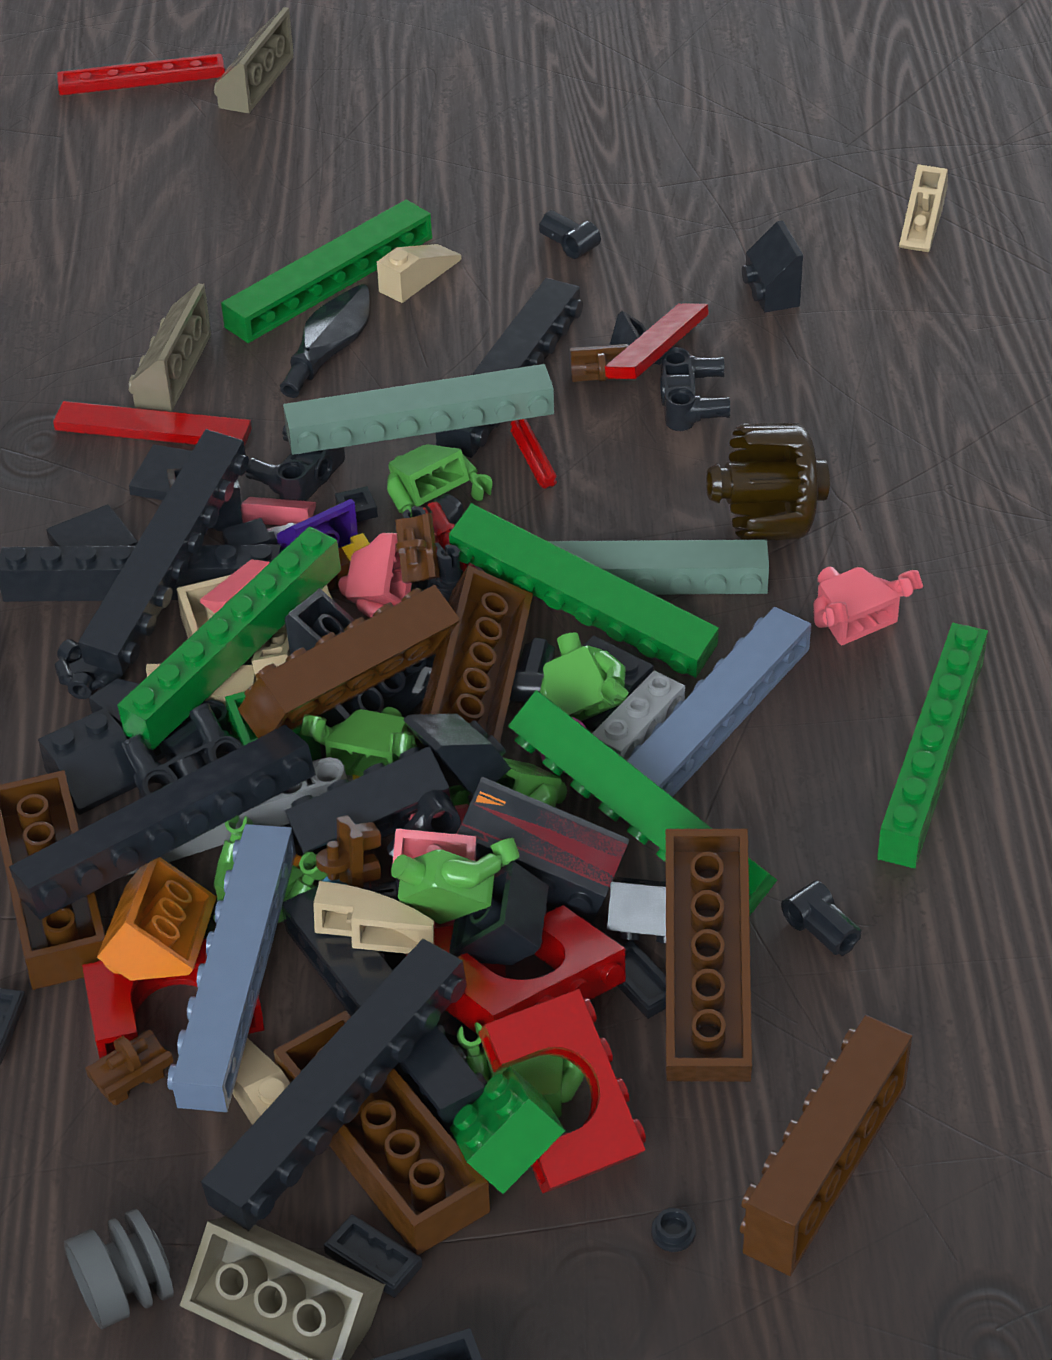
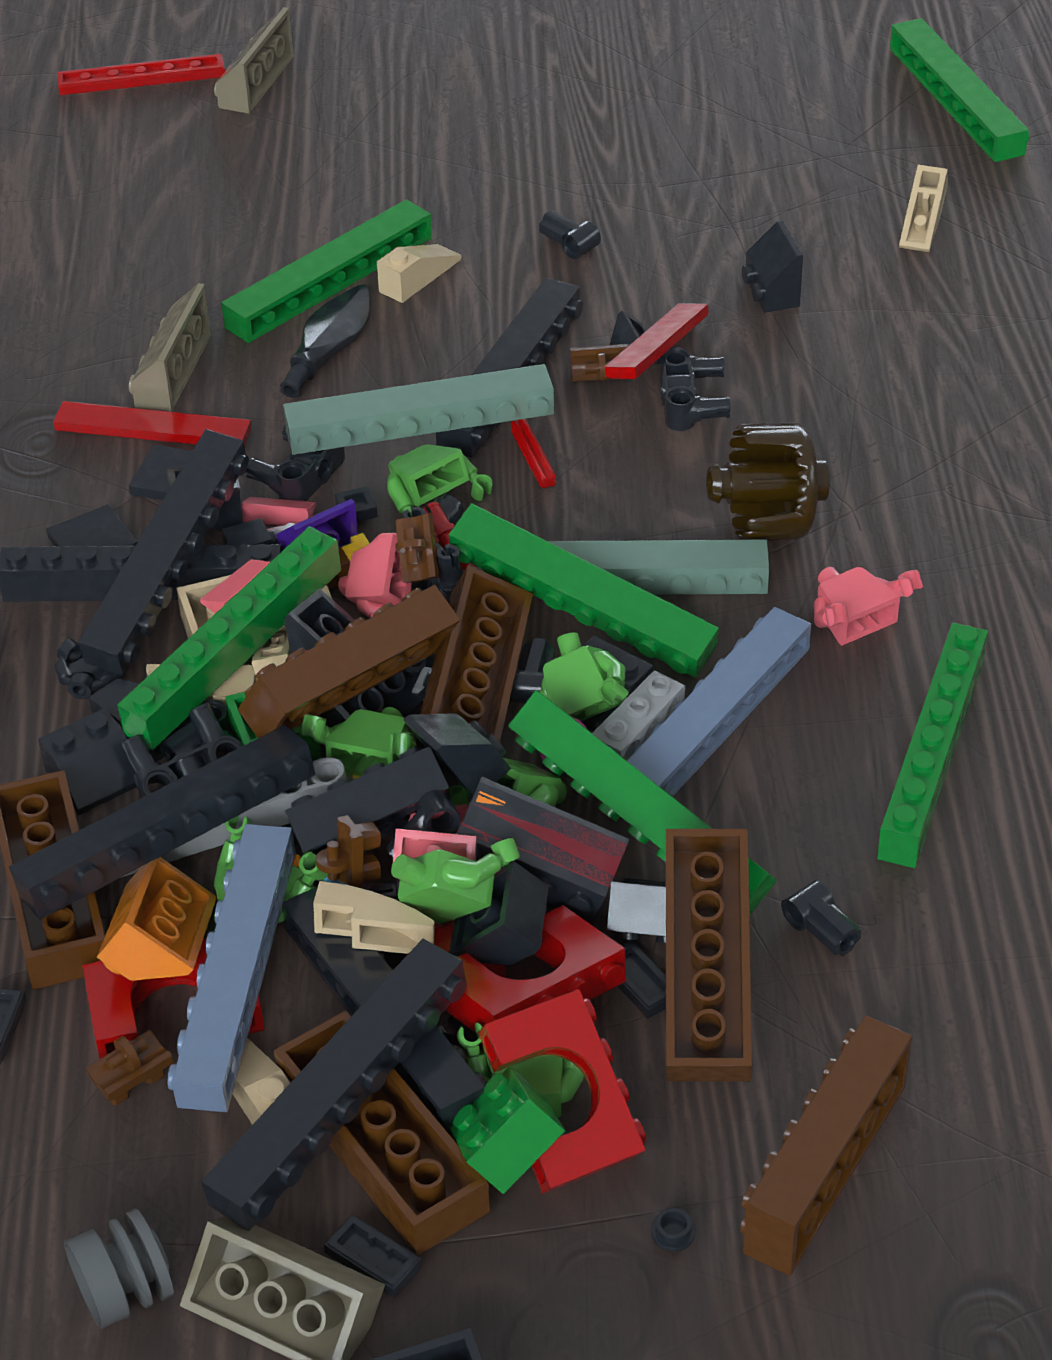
(959, 90): none -> green brick

